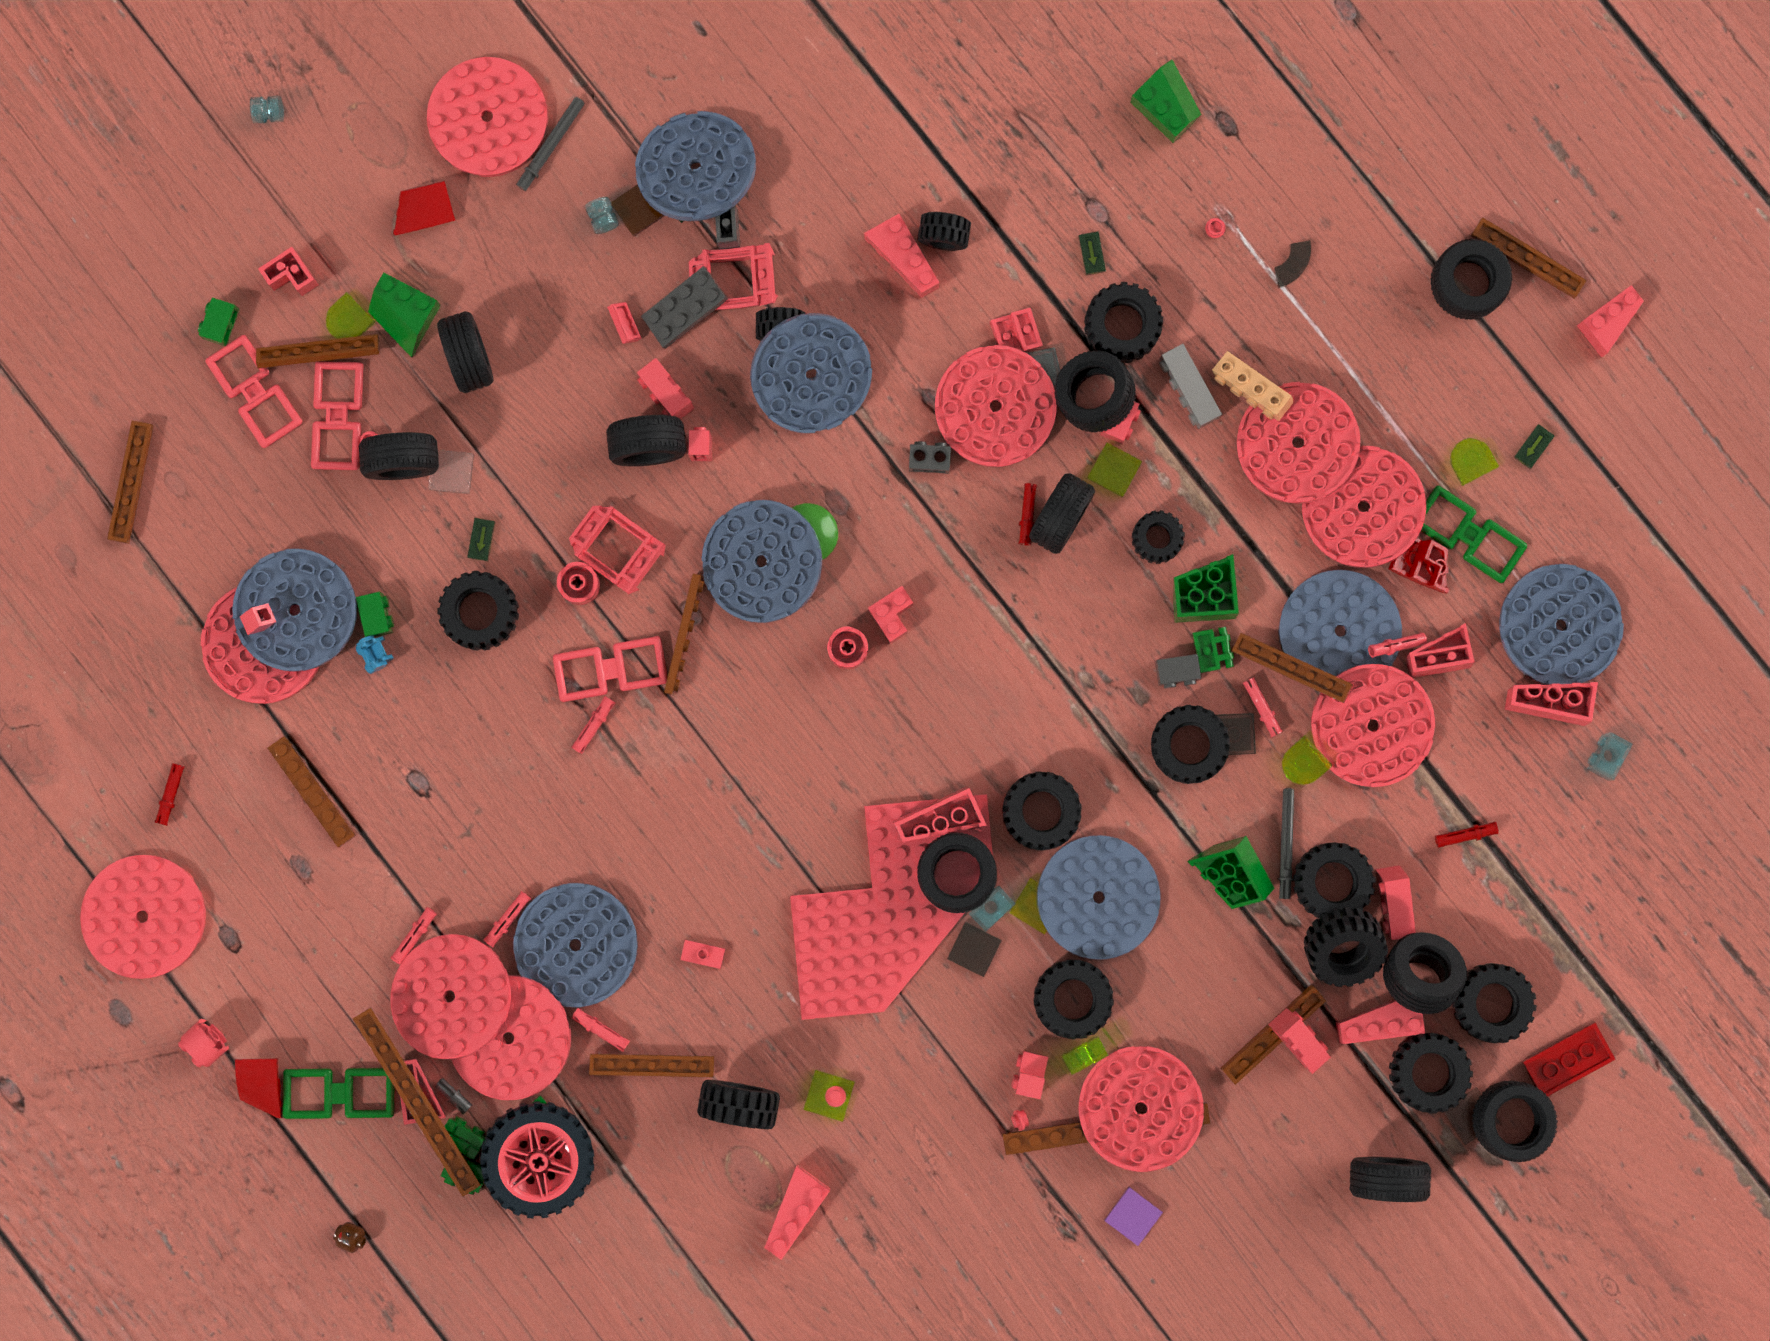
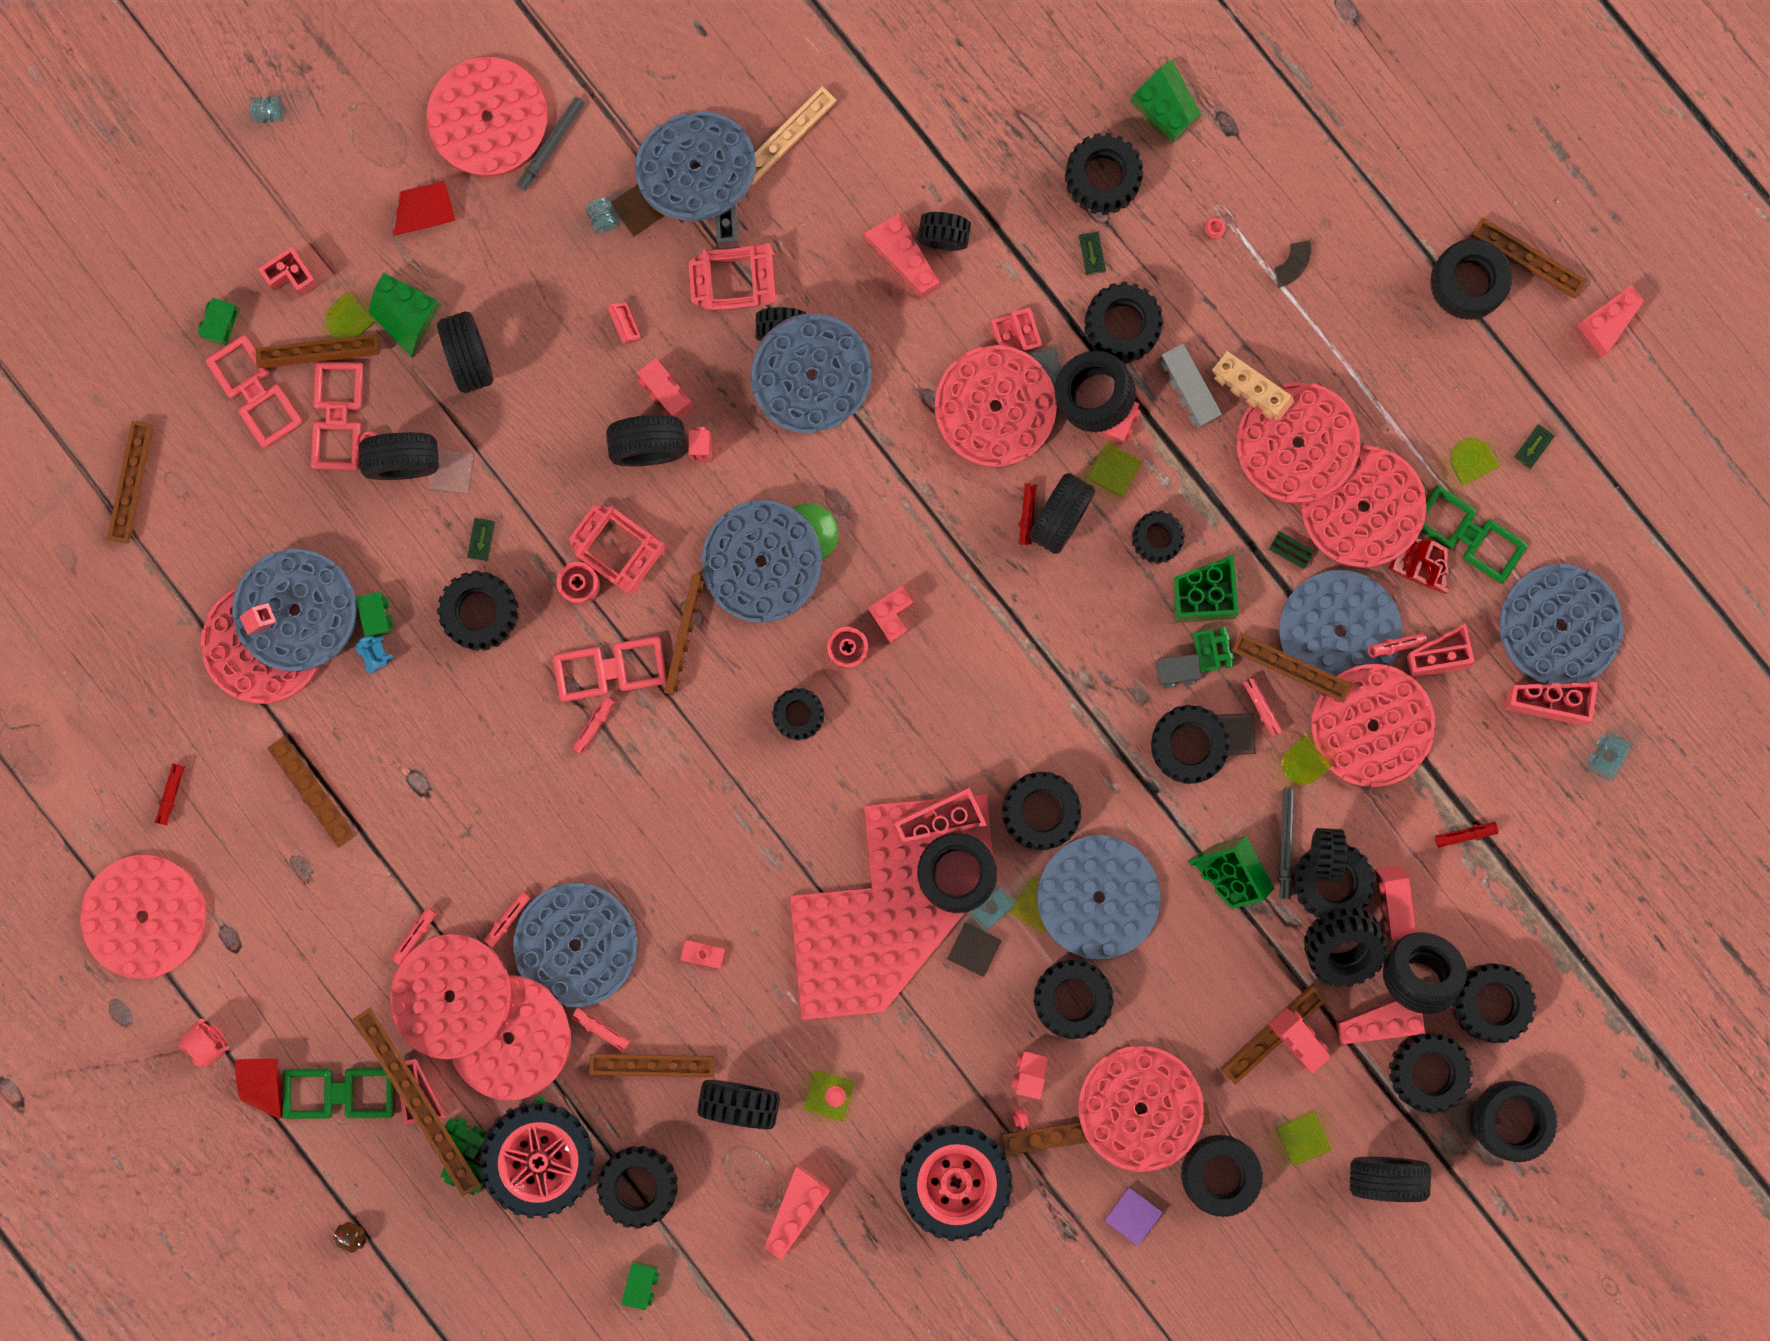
(453, 1096): dark grey axle -> none
(609, 1194): none -> black tyre
(639, 1285): none -> green brick
(684, 307): dark grey plate -> none
(792, 131): none -> light nougat plate
(793, 696): none -> black tyre
(929, 464): dark grey brick -> none
(954, 1218): none -> wheel
(1084, 1055): clear neon green brick -> none
(1109, 148): none -> black tyre
(1250, 1181): none -> black tyre
(1293, 542): none -> dark green tile
(1303, 1138): none -> clear neon green tile
(1328, 854): none -> black tyre
(1569, 1060): red plate -> none

